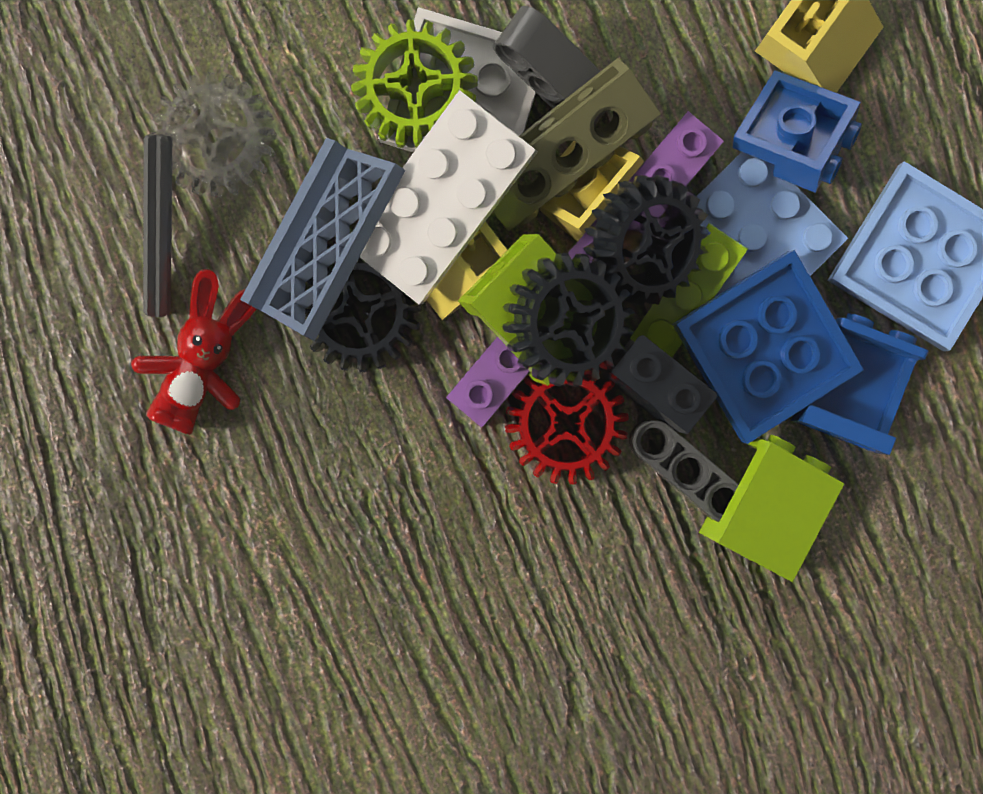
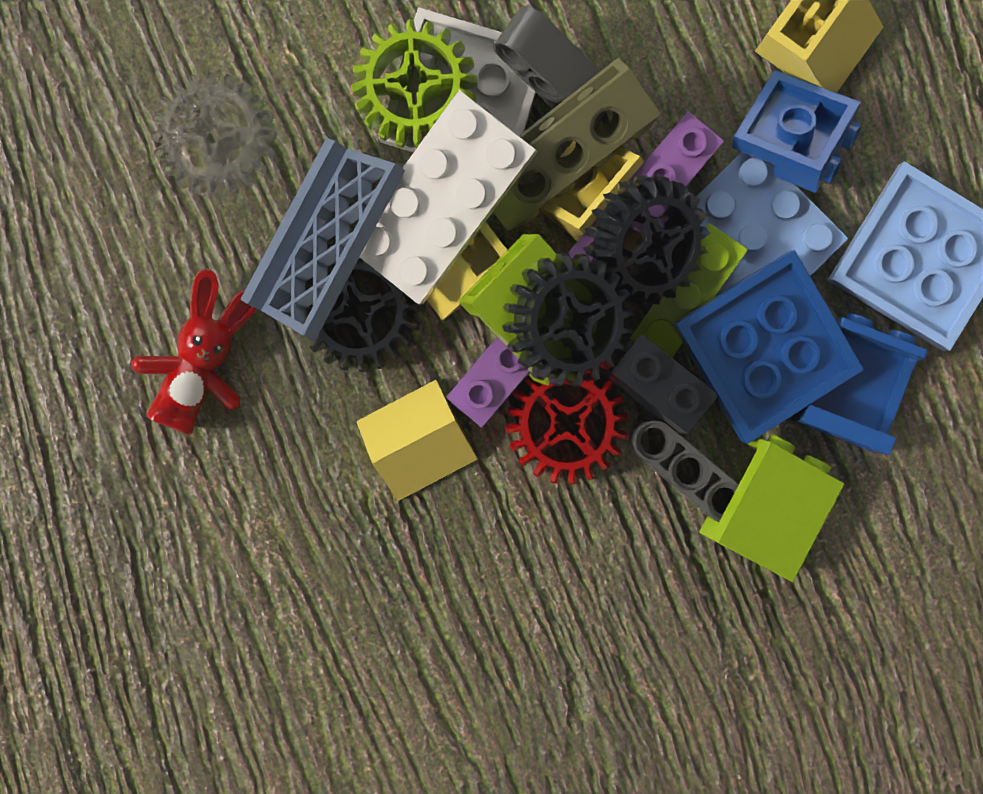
(157, 224): dark grey axle -> none
(415, 440): none -> light yellow slope

